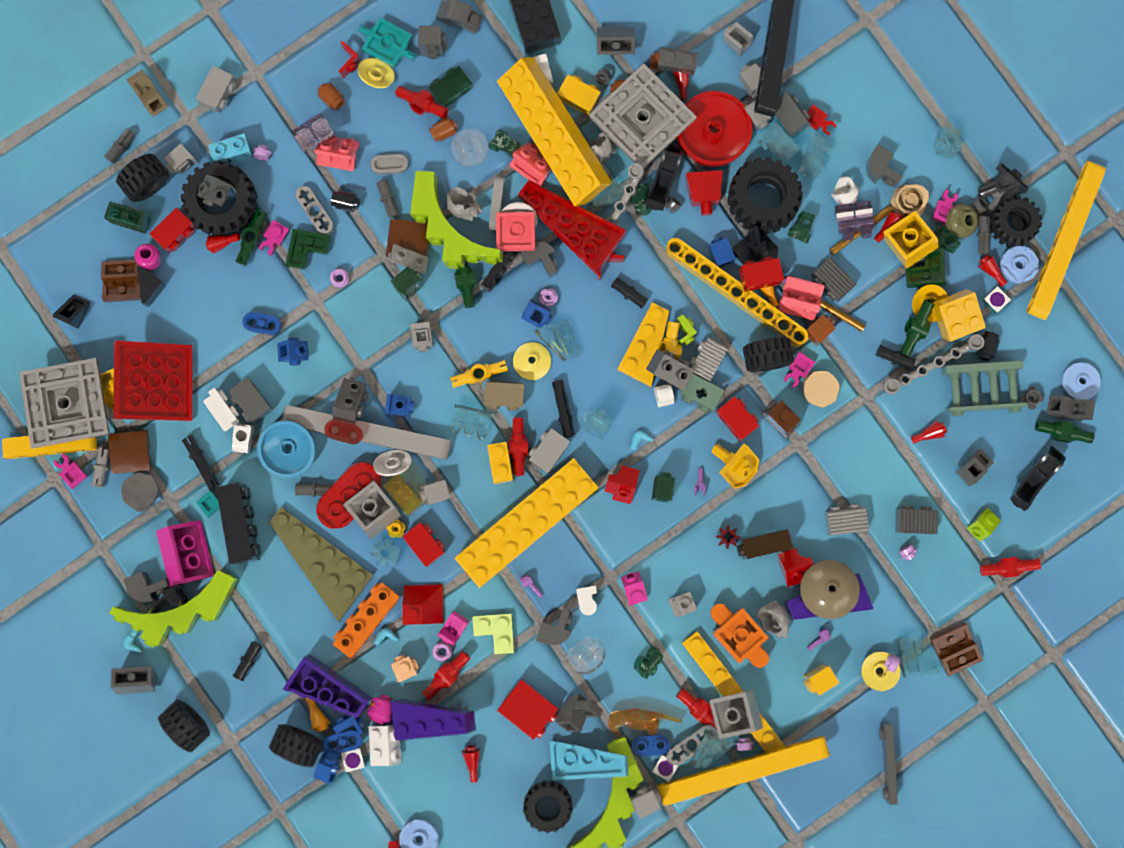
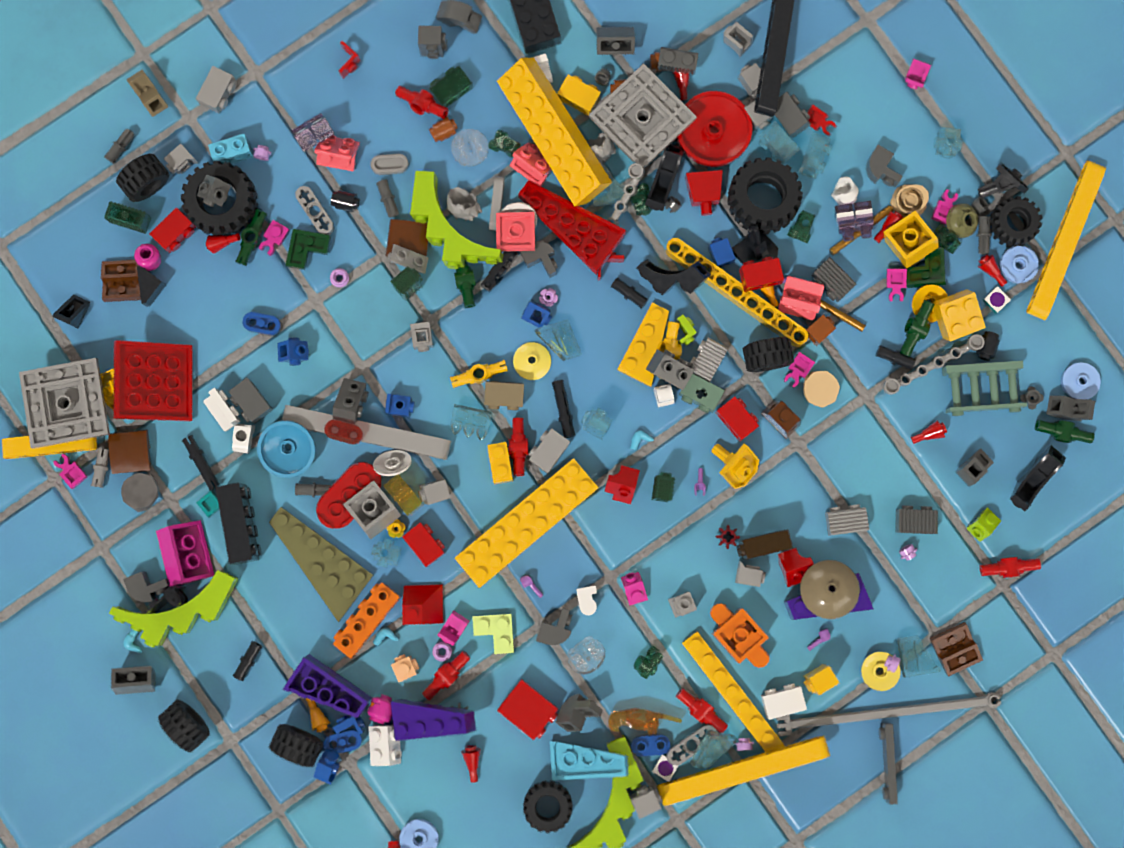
(331, 96): dark orange brick -> none
(353, 760): tile -> none
(375, 73): light yellow dish -> none
(387, 42): teal plate -> none
(664, 280): none -> black arch
(736, 714): light grey slope -> none
(749, 575): none -> light grey window
(774, 619): light grey hair -> none
(783, 702): none -> white brick
(885, 713): none -> light grey hinge
(896, 280): none -> dark pink plate
(917, 74): none -> dark pink bracket

